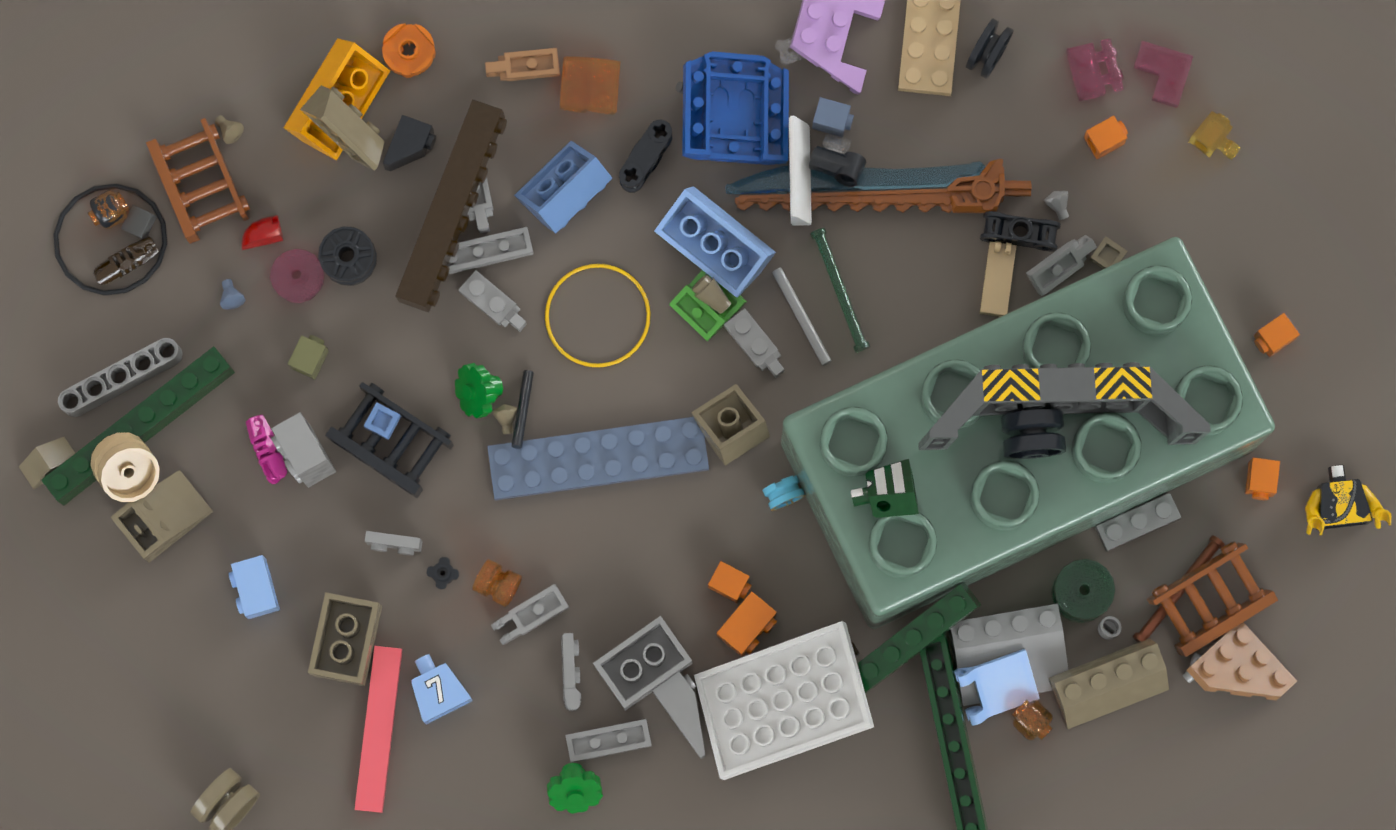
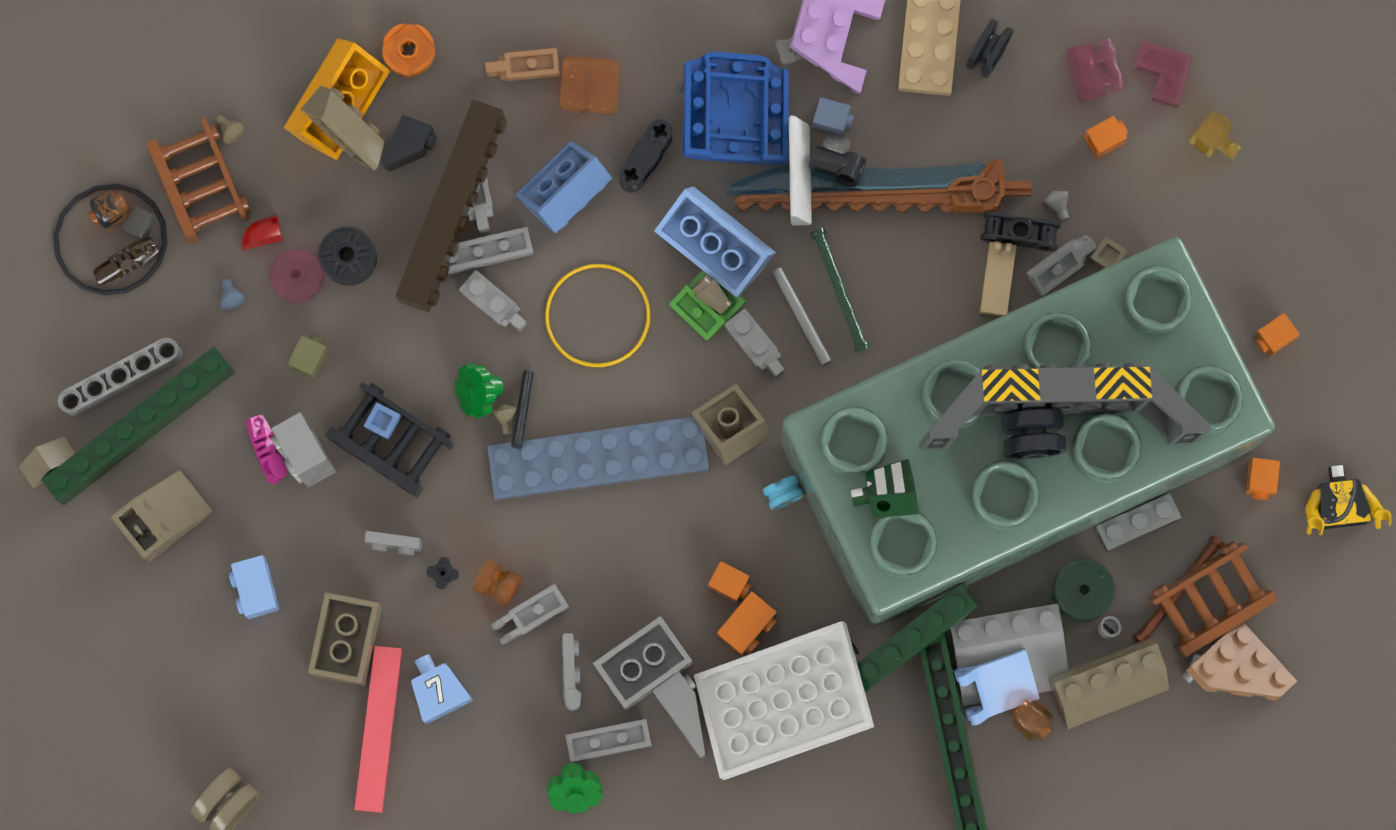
(125, 467): tan wheel -> none

